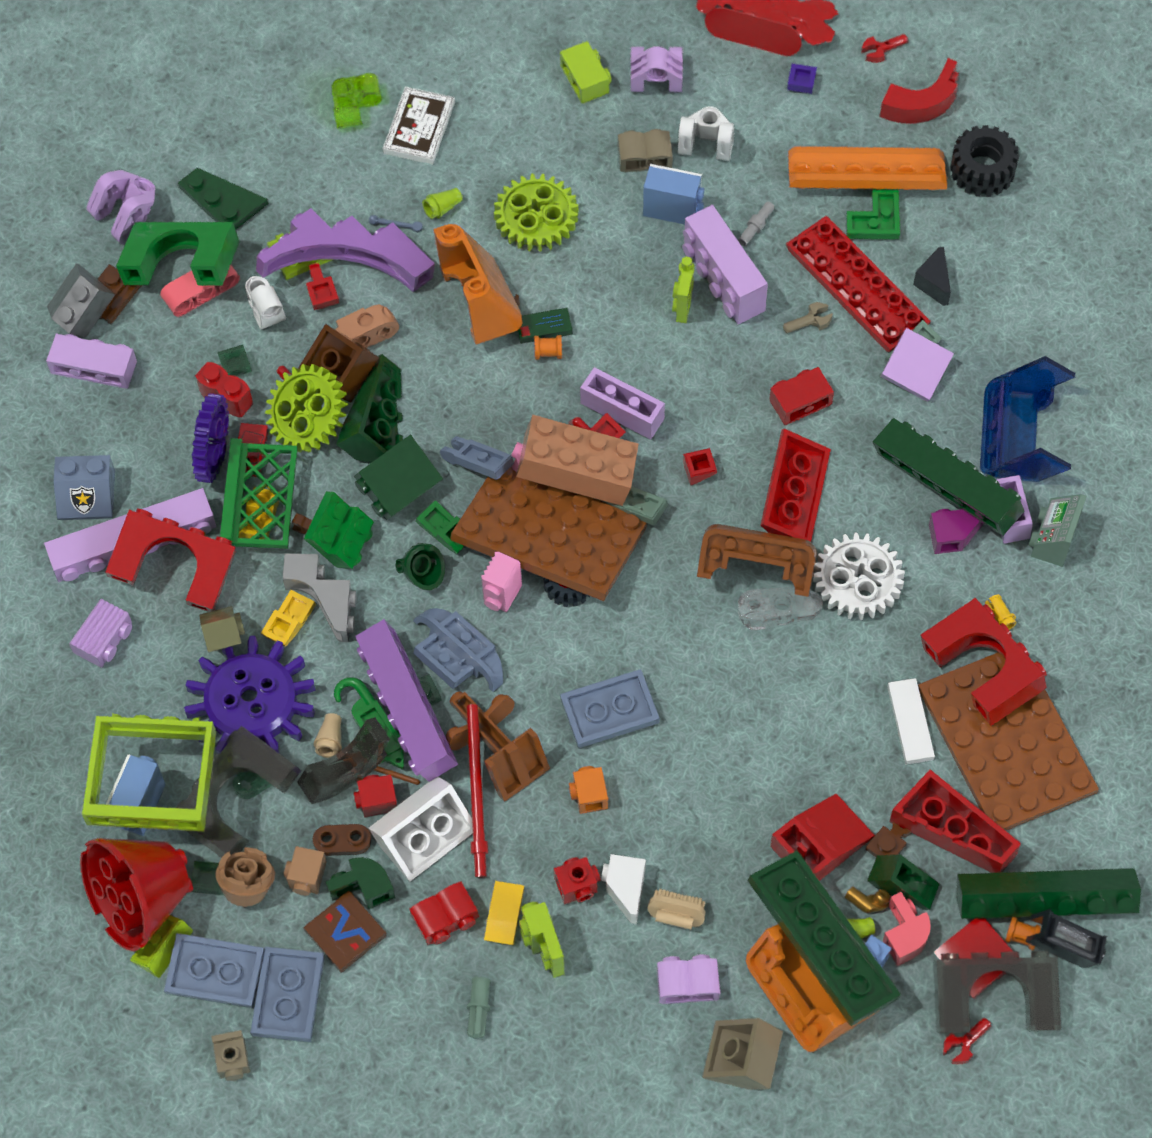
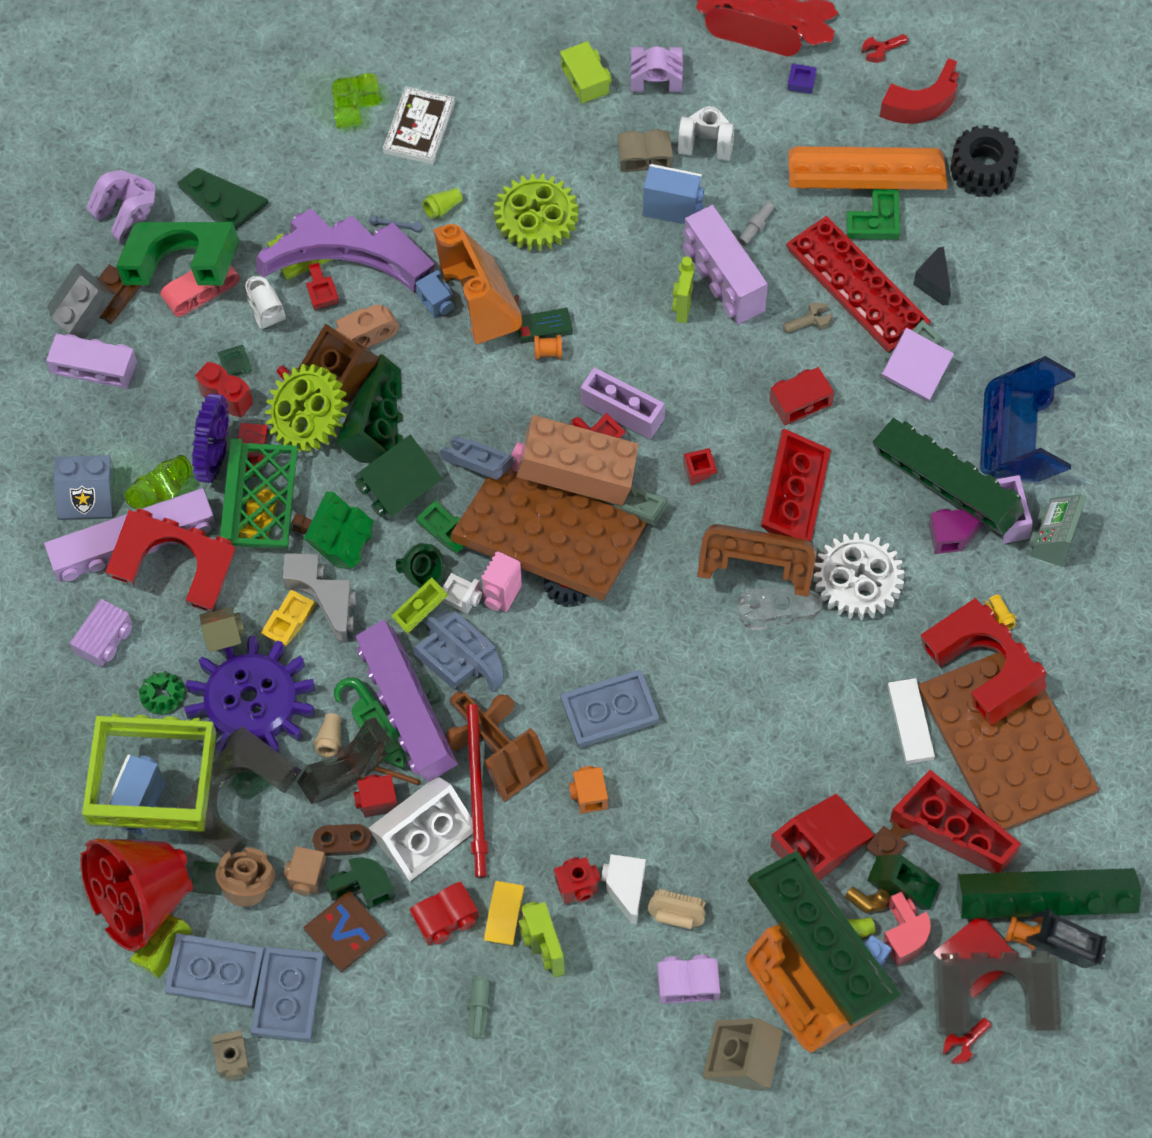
(160, 483): none -> clear neon green piece
(162, 704): none -> green gear
(419, 605): none -> lime slope
(435, 294): none -> medium blue brick
(462, 593): none -> white bracket

